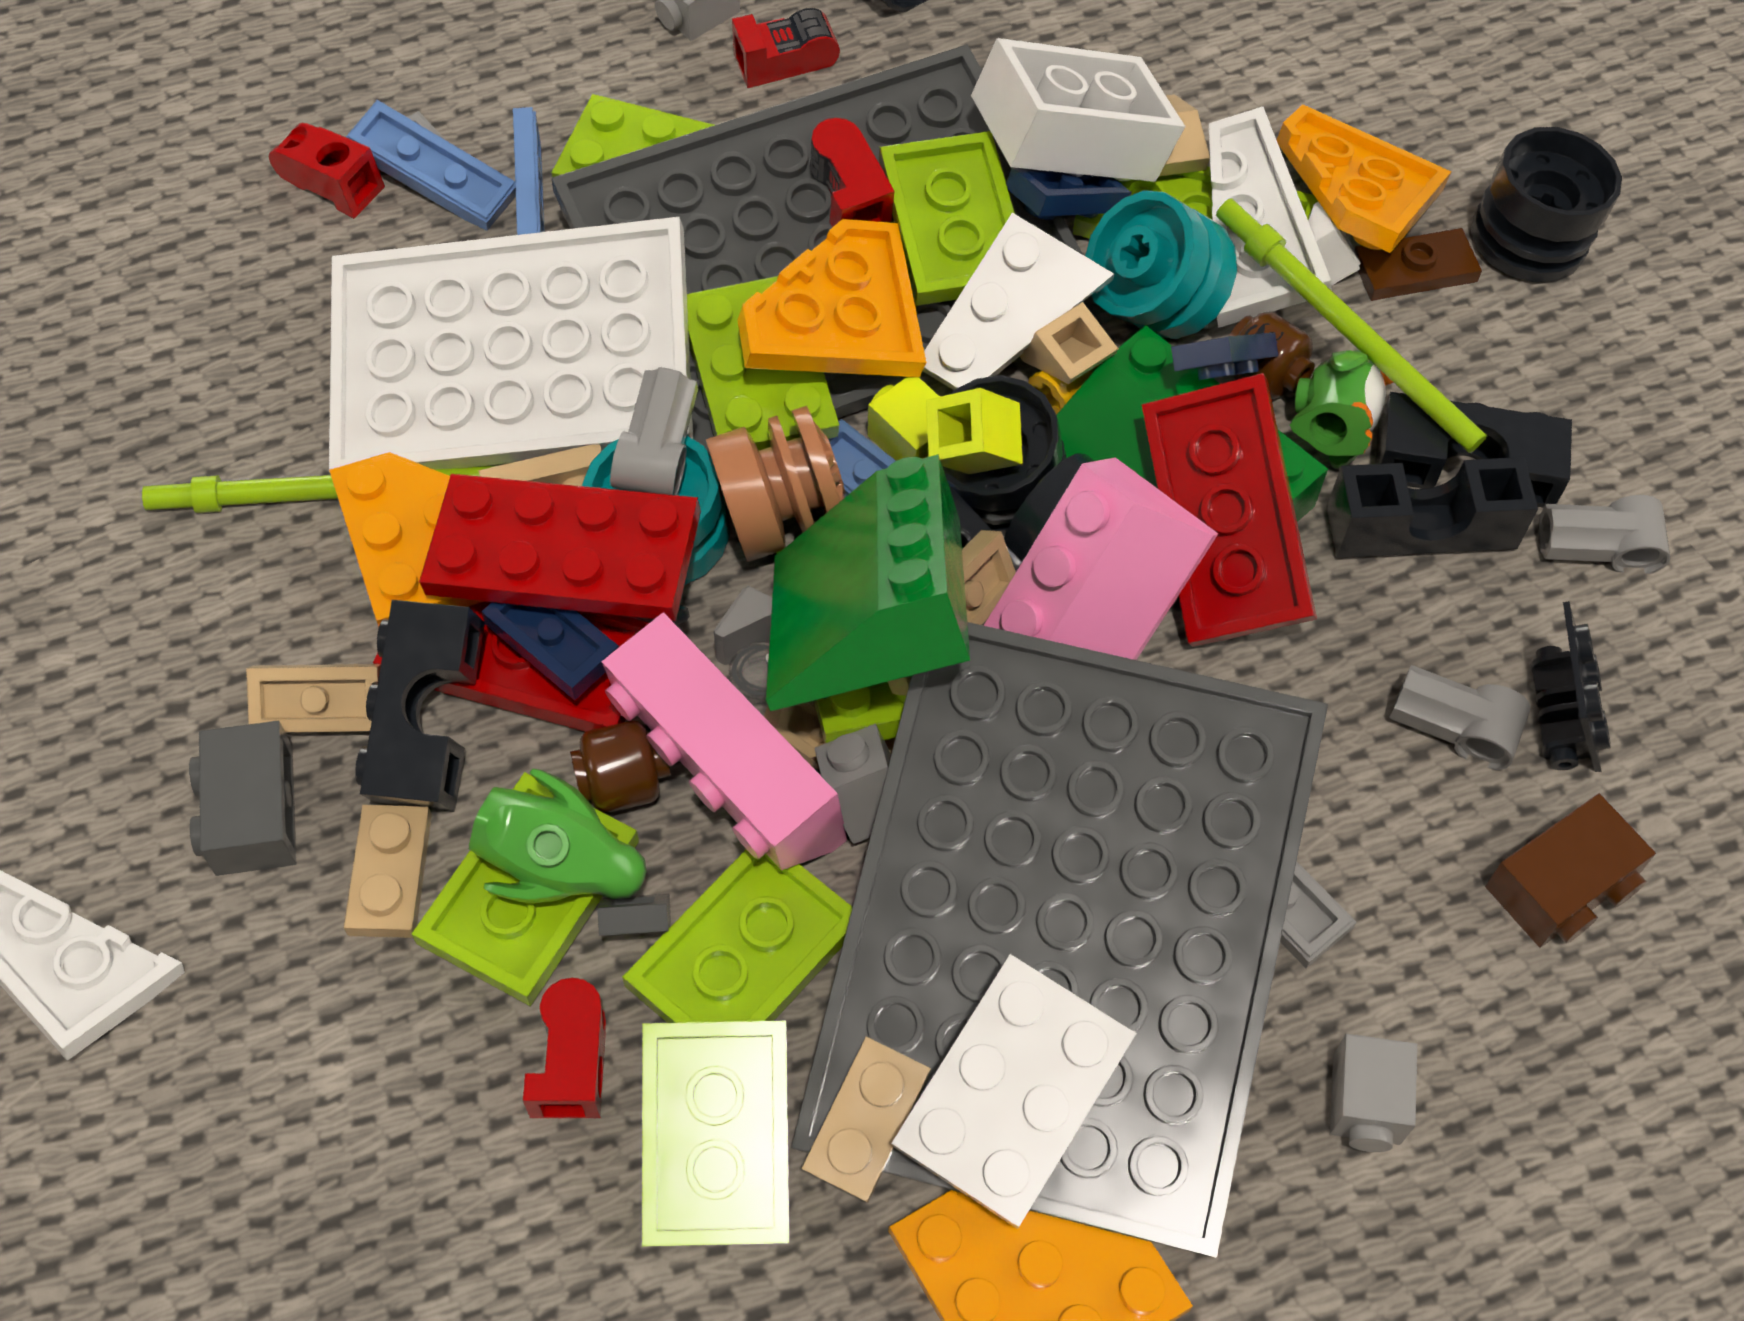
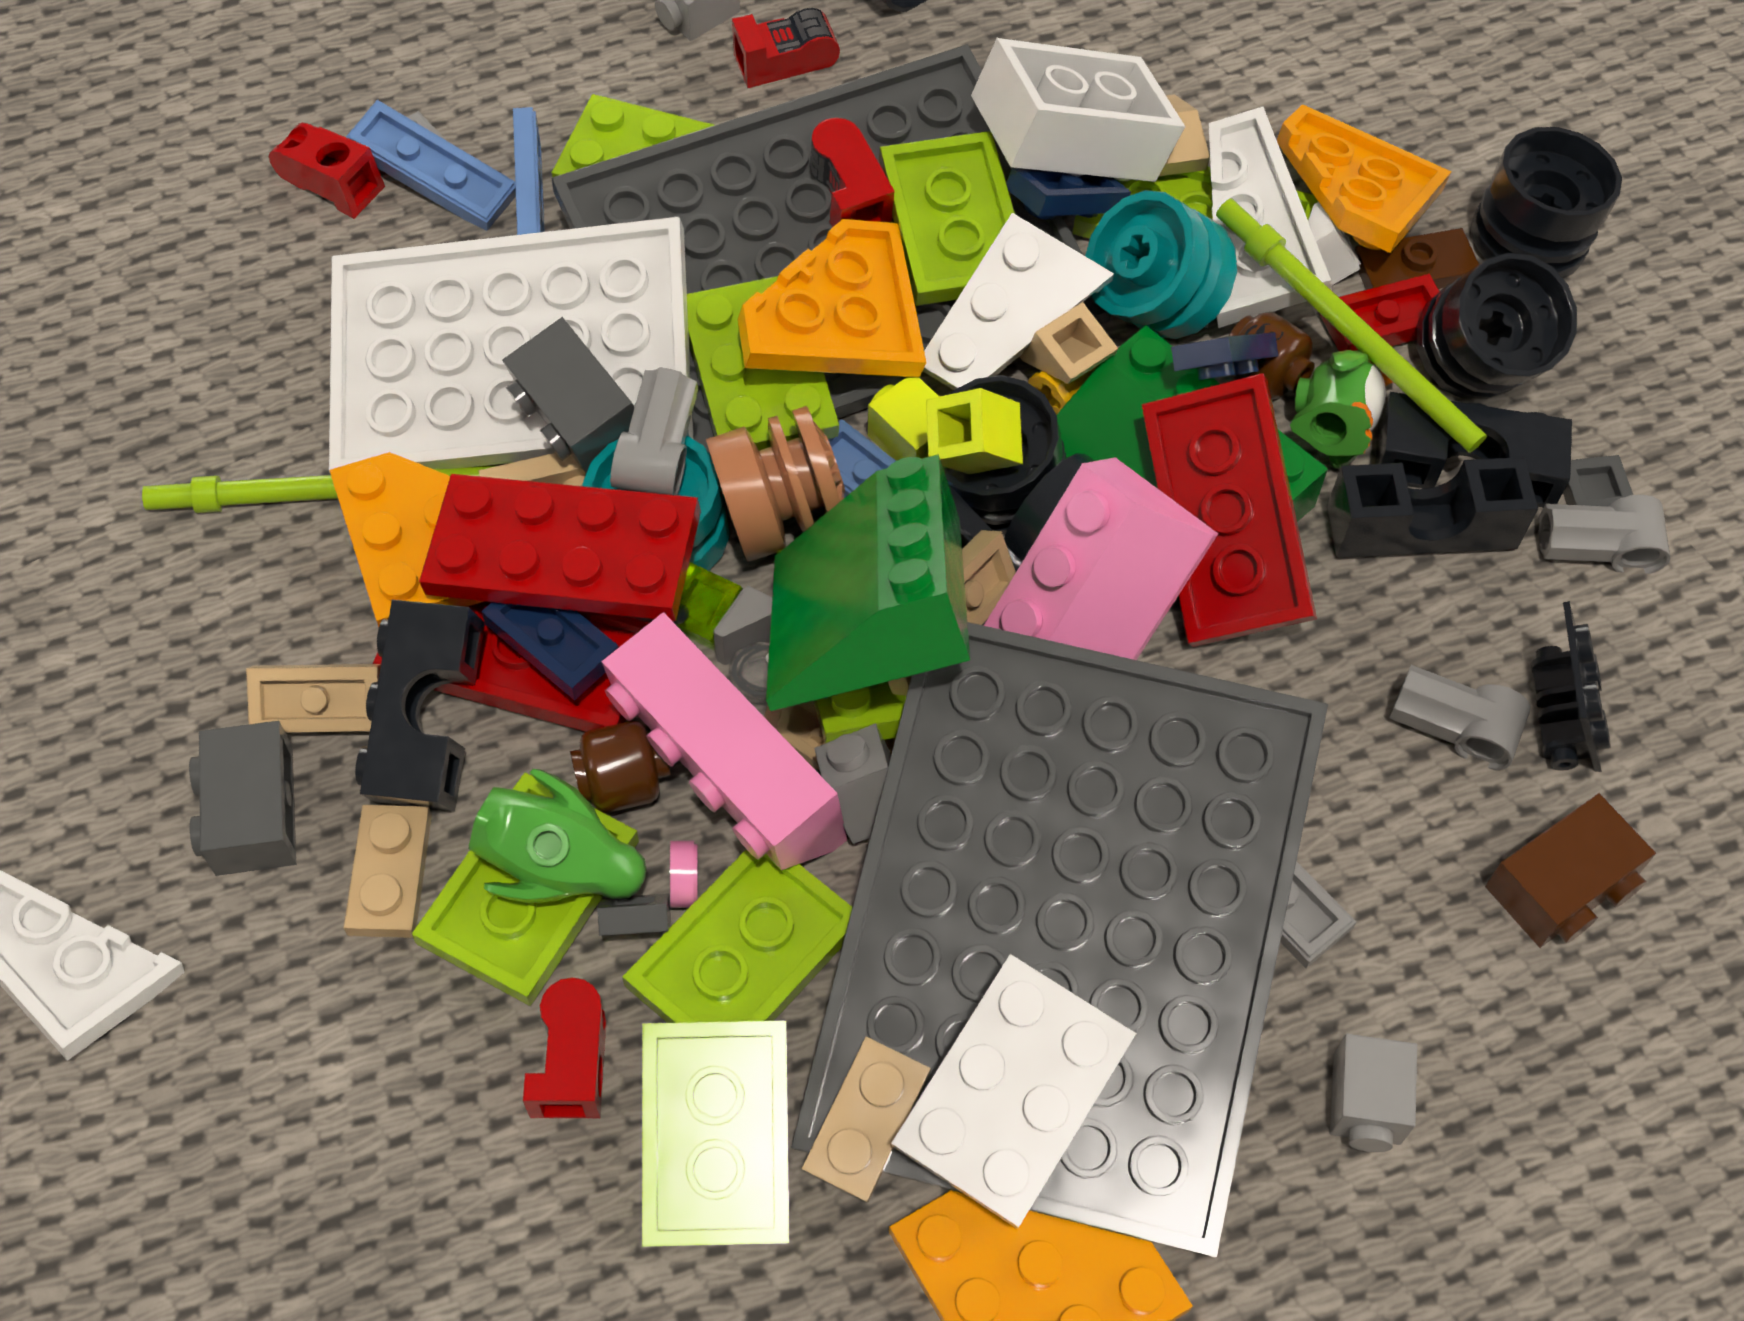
(570, 392): none -> dark grey brick
(683, 873): none -> bright pink tile
(707, 600): none -> clear neon green plate
(1388, 310): none -> red plate
(1497, 327): none -> black wheel
(1597, 481): none -> dark grey tile

